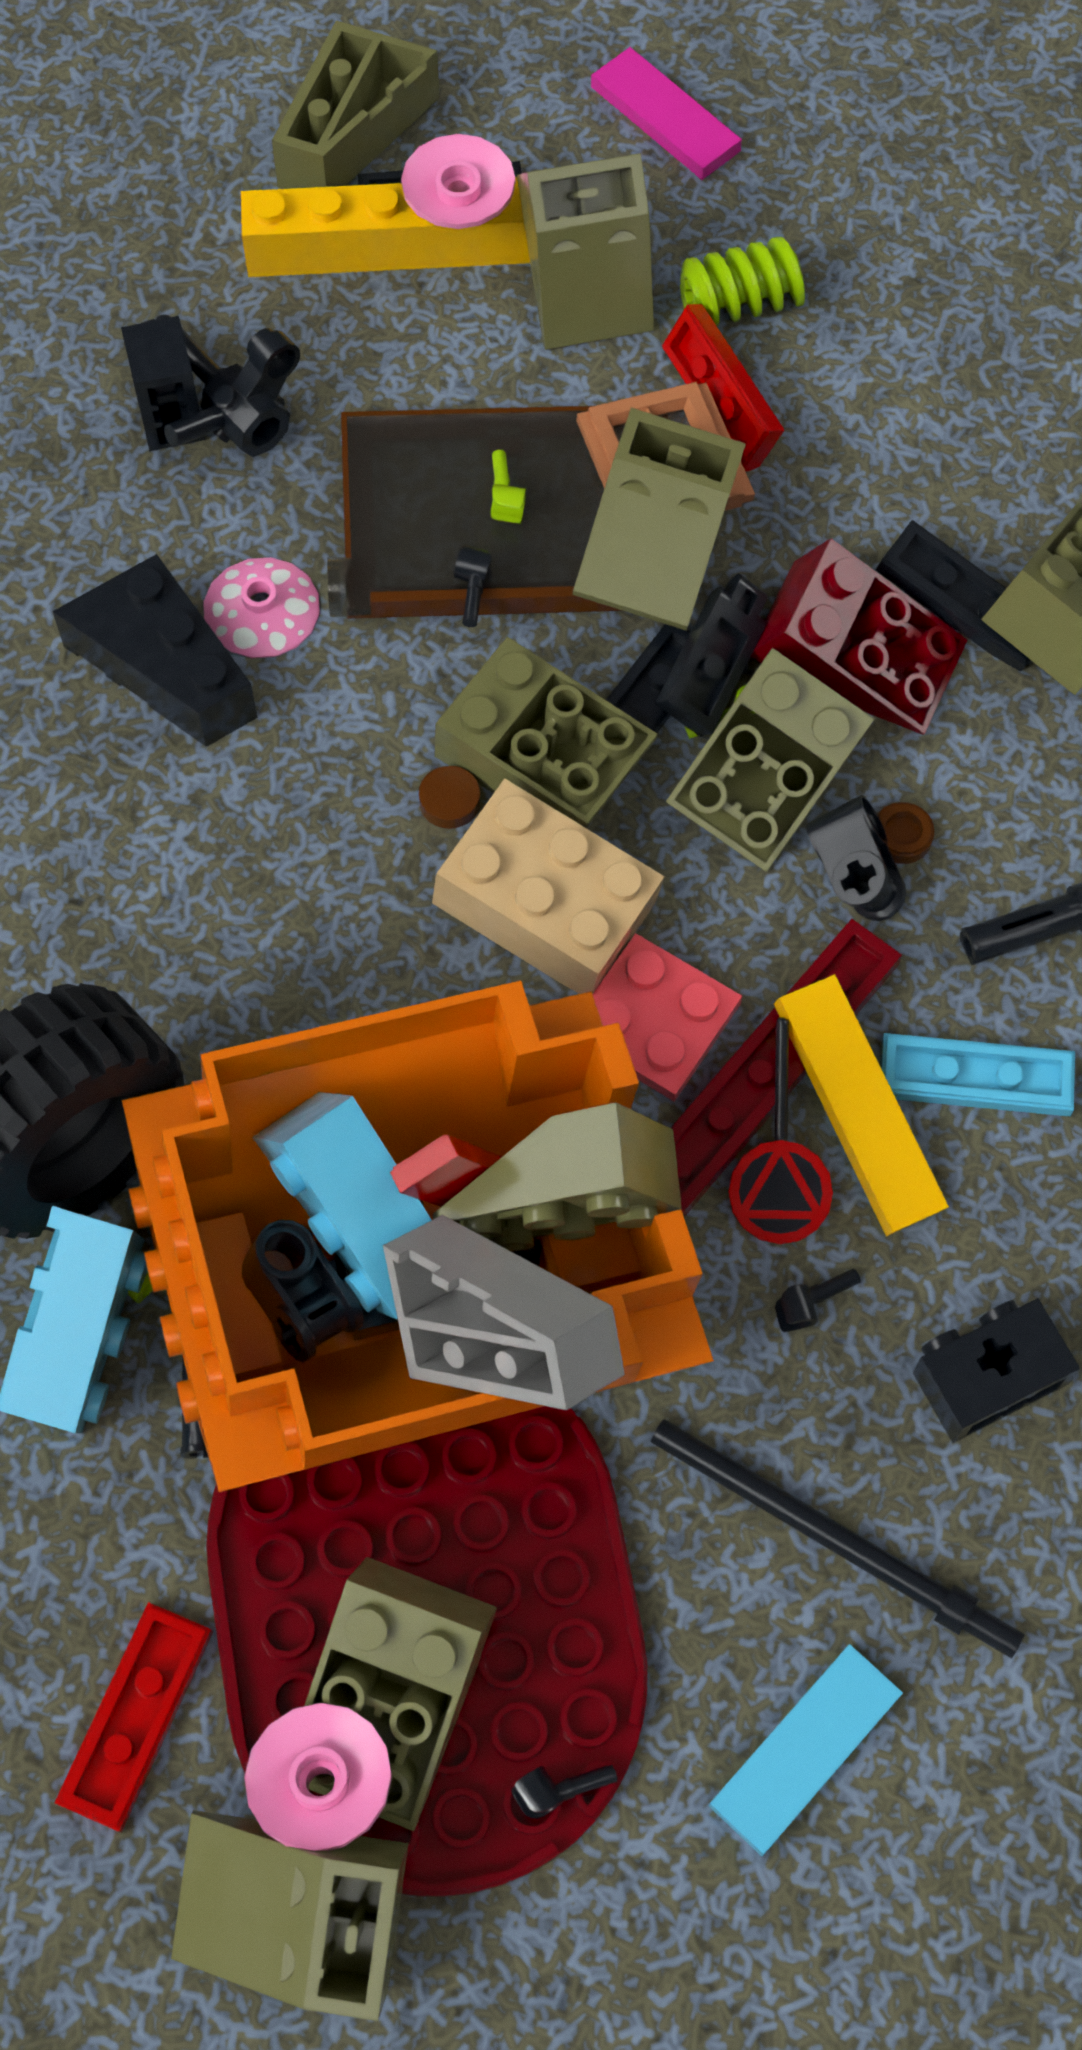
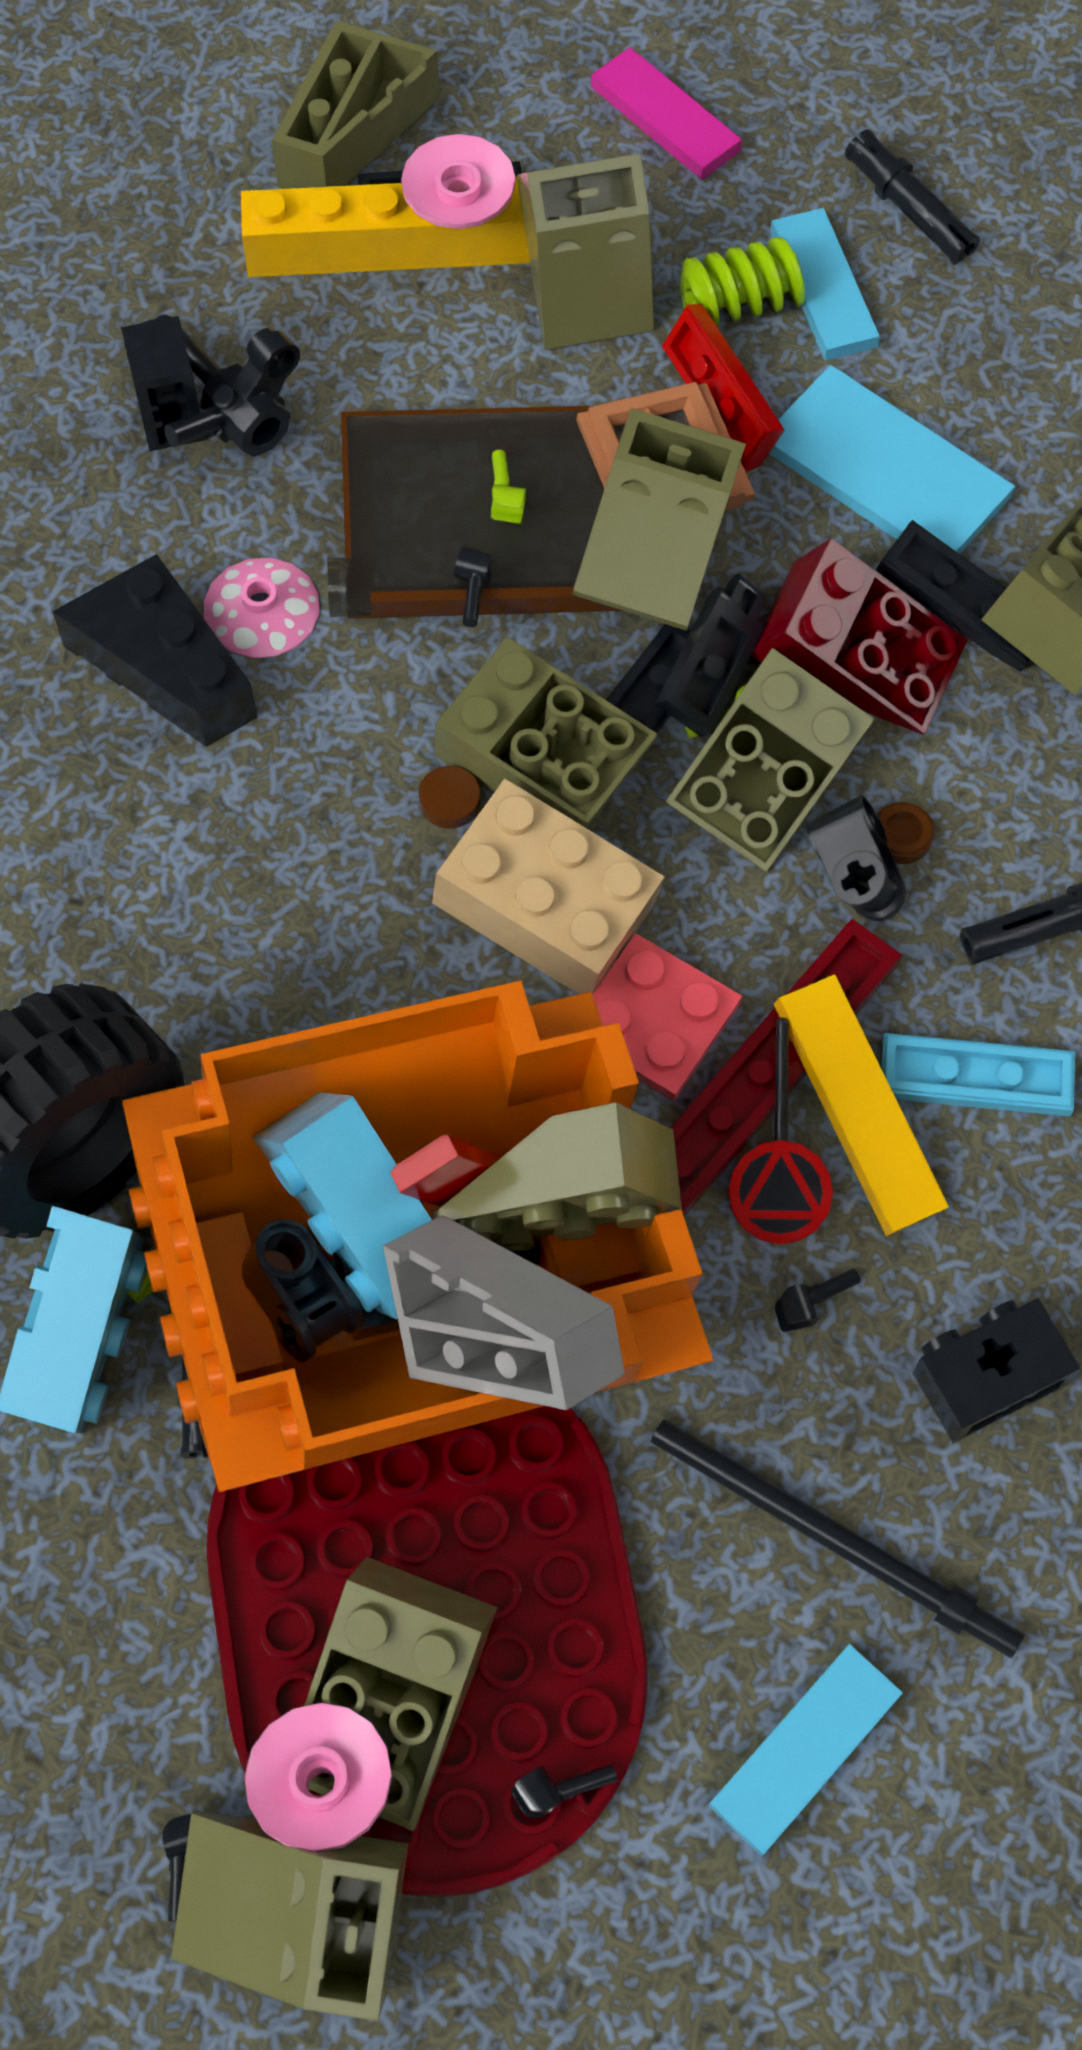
(134, 1717): red tile -> none
(175, 1844): none -> black hand
(831, 293): none -> medium azure tile
(887, 463): none -> medium azure tile
(897, 182): none -> black pin

